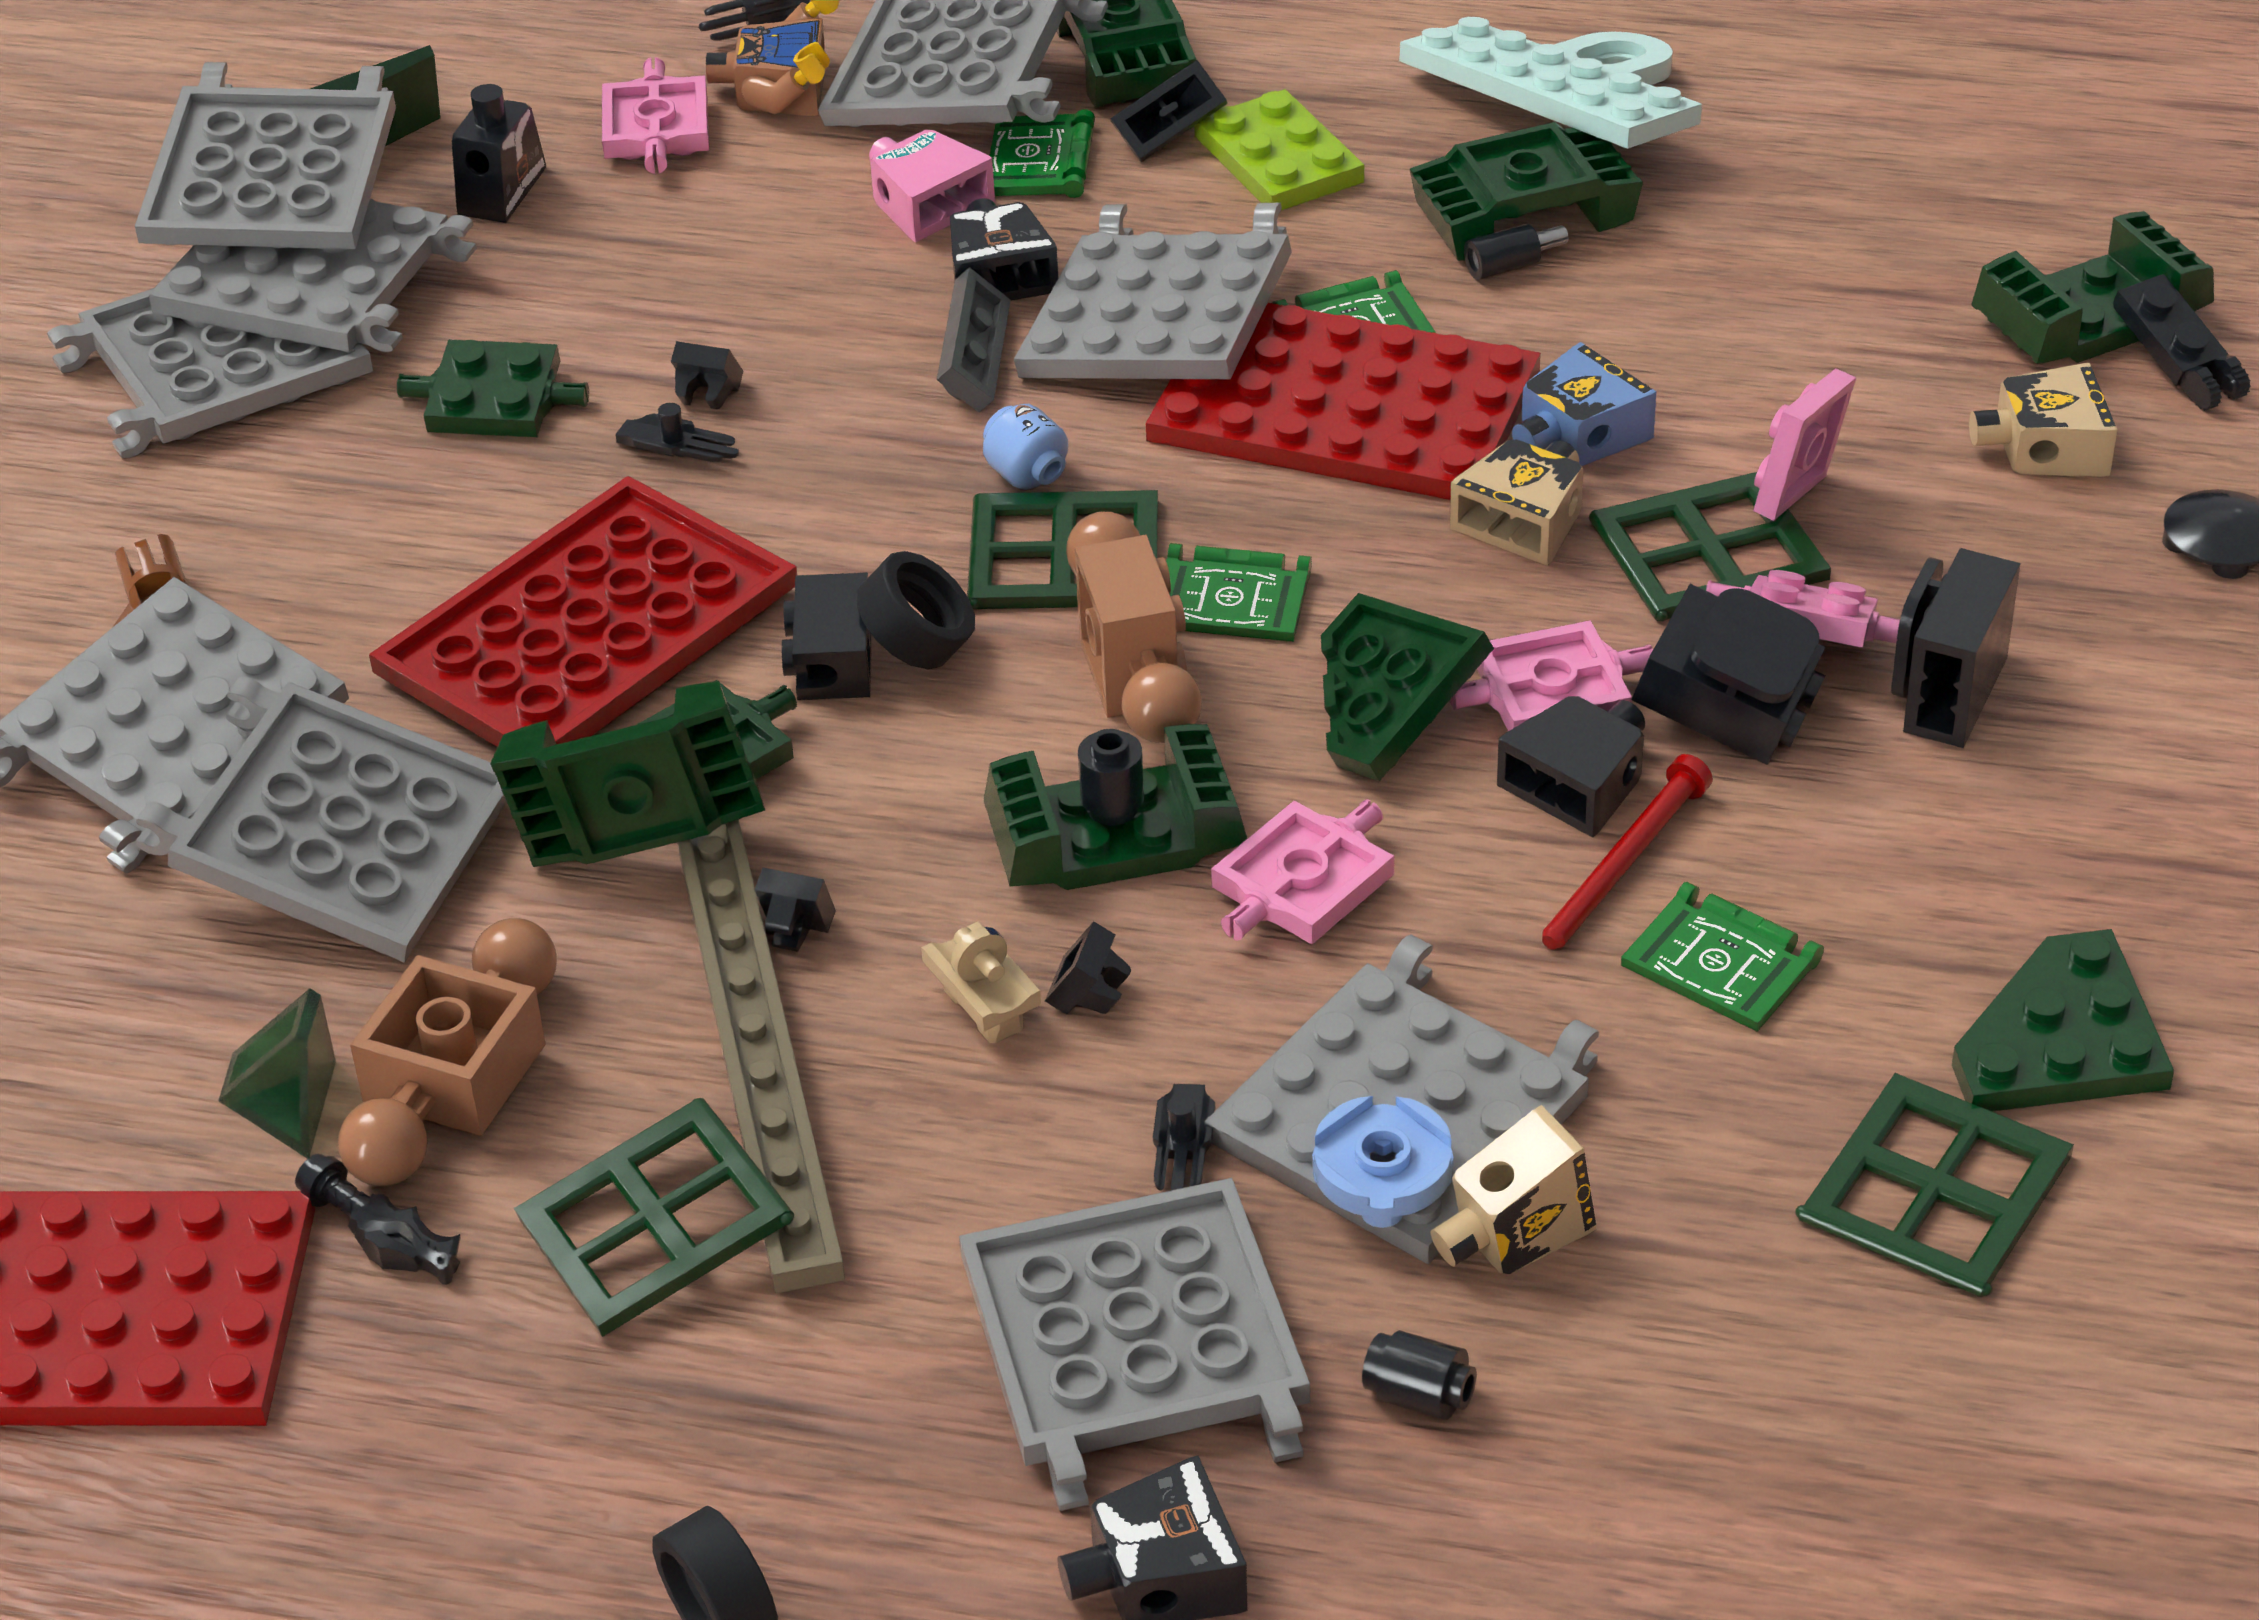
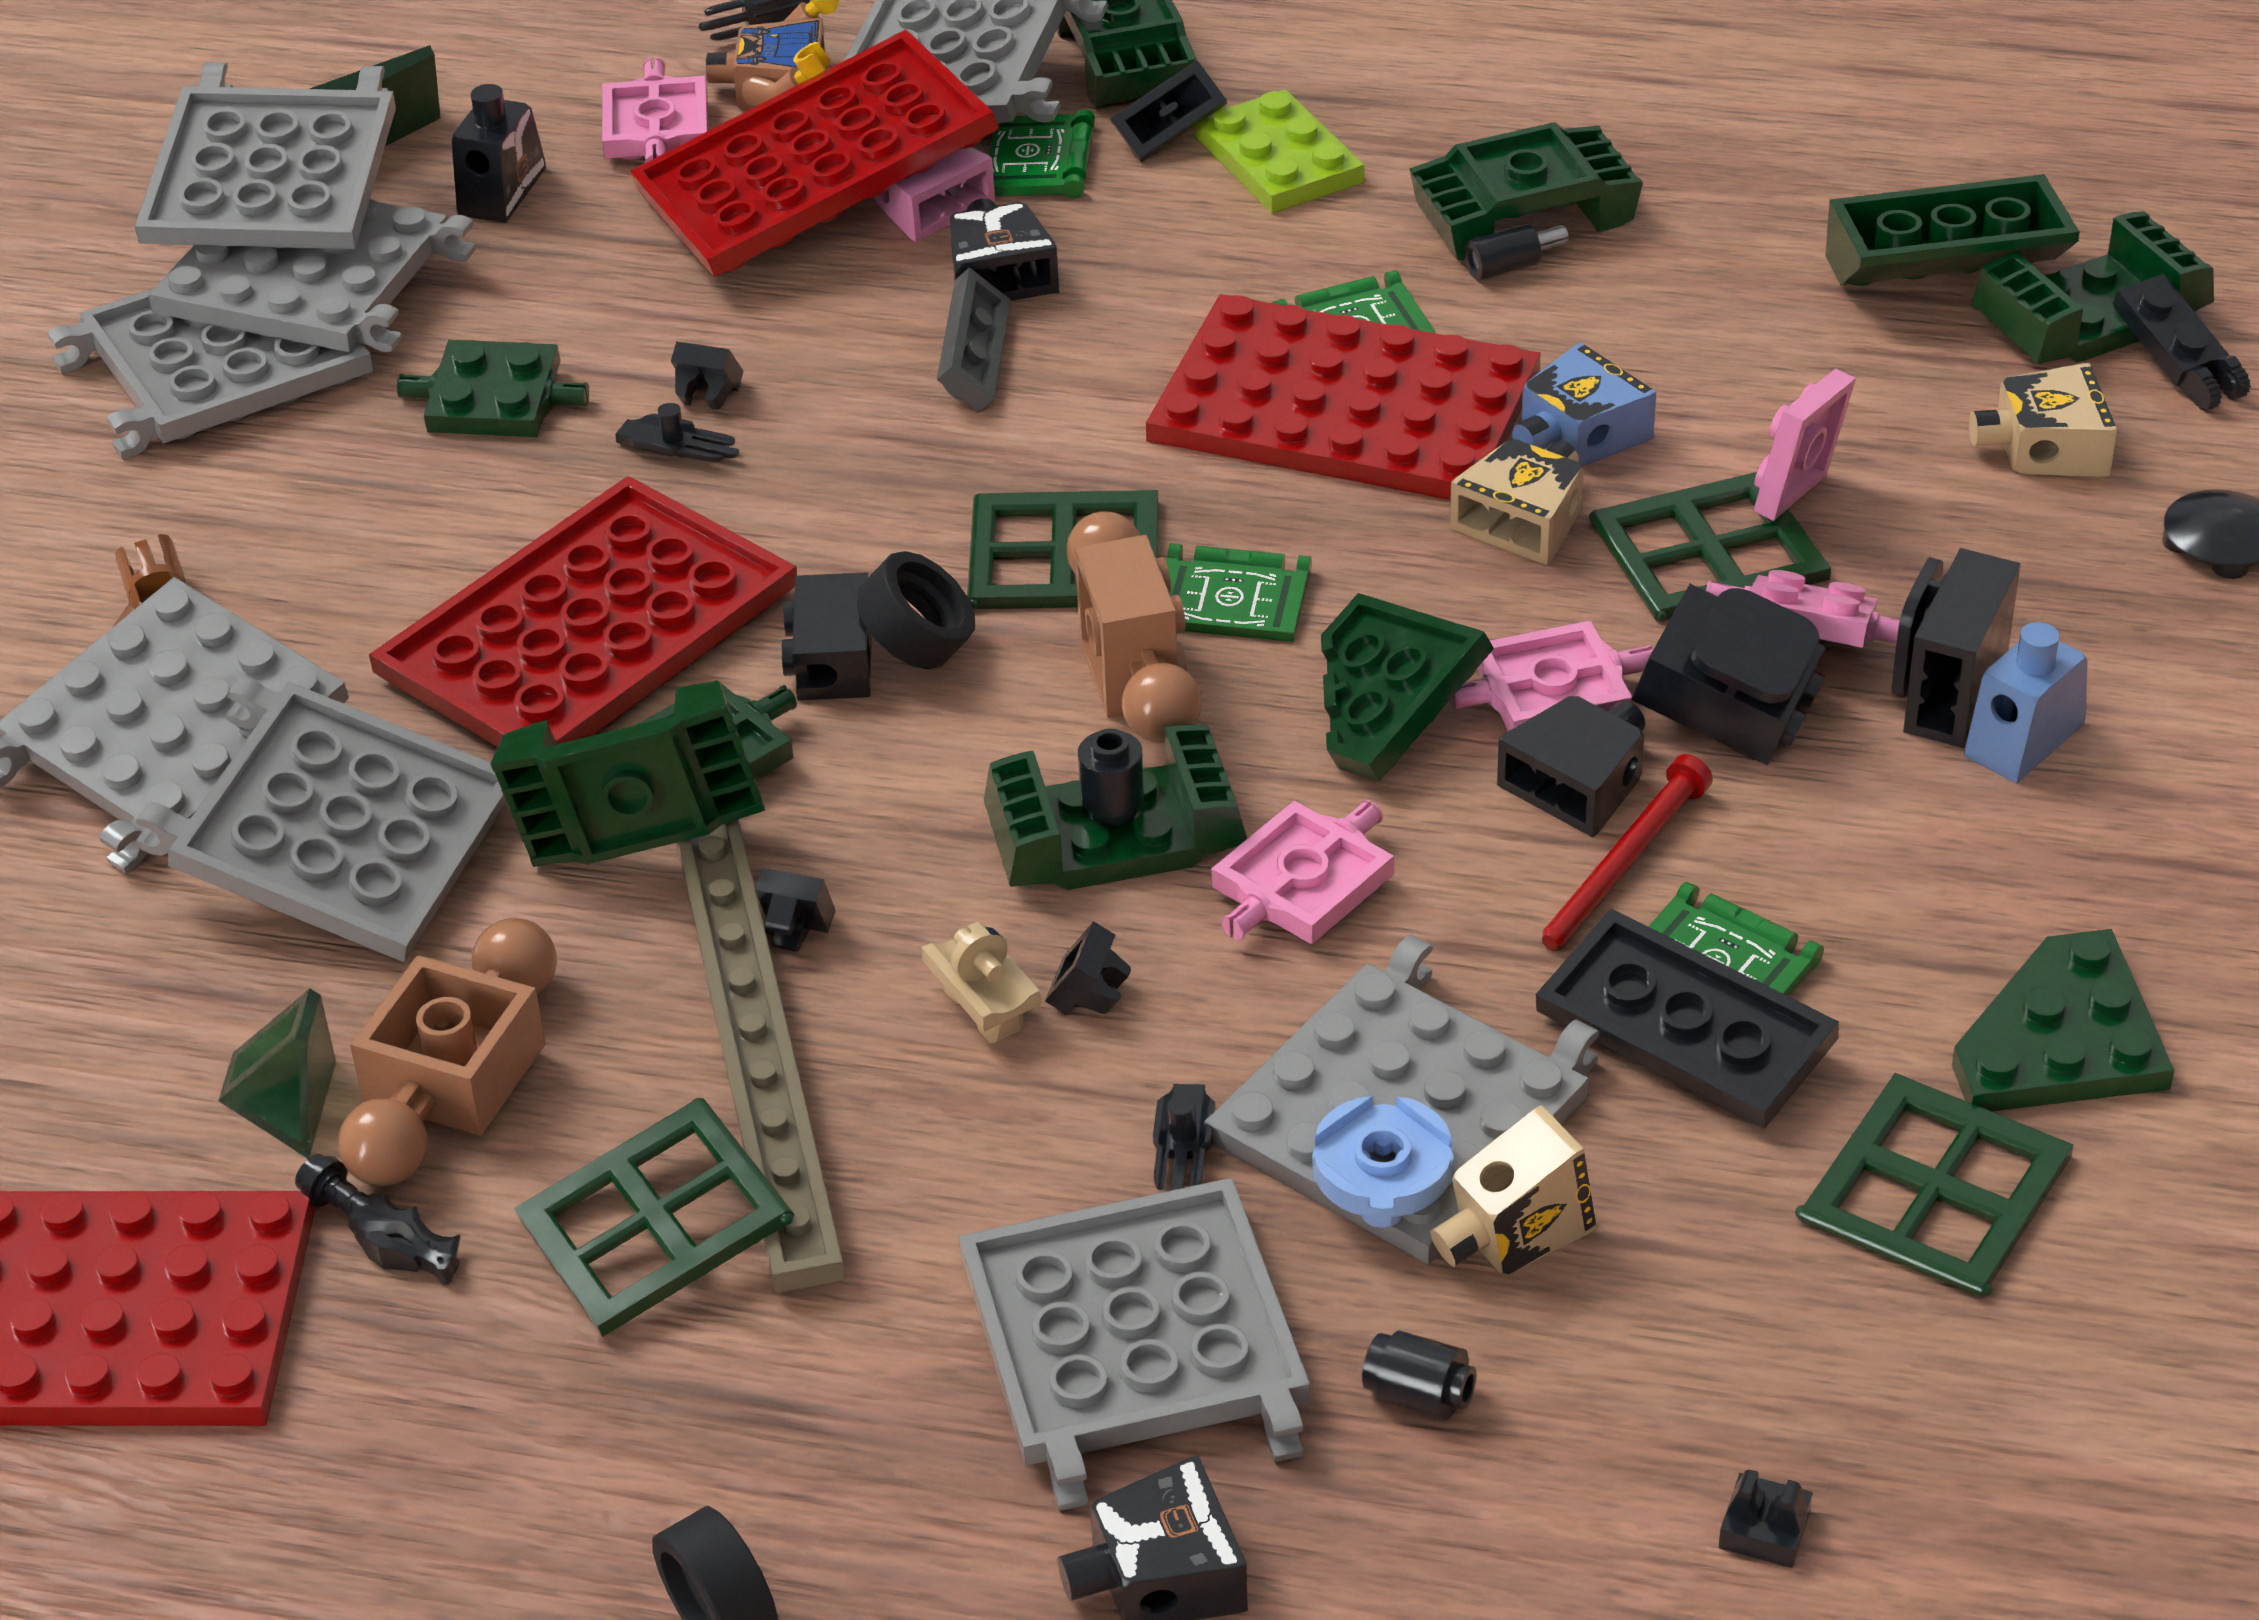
(813, 152): none -> red plate
(1025, 446): light blue head -> none
(1156, 302): light grey plate -> none
(1588, 82): light aqua plate -> none
(1689, 1017): none -> black plate
(1765, 1519): none -> black tile
(1945, 229): none -> dark green slope
(2028, 703): none -> medium blue torso

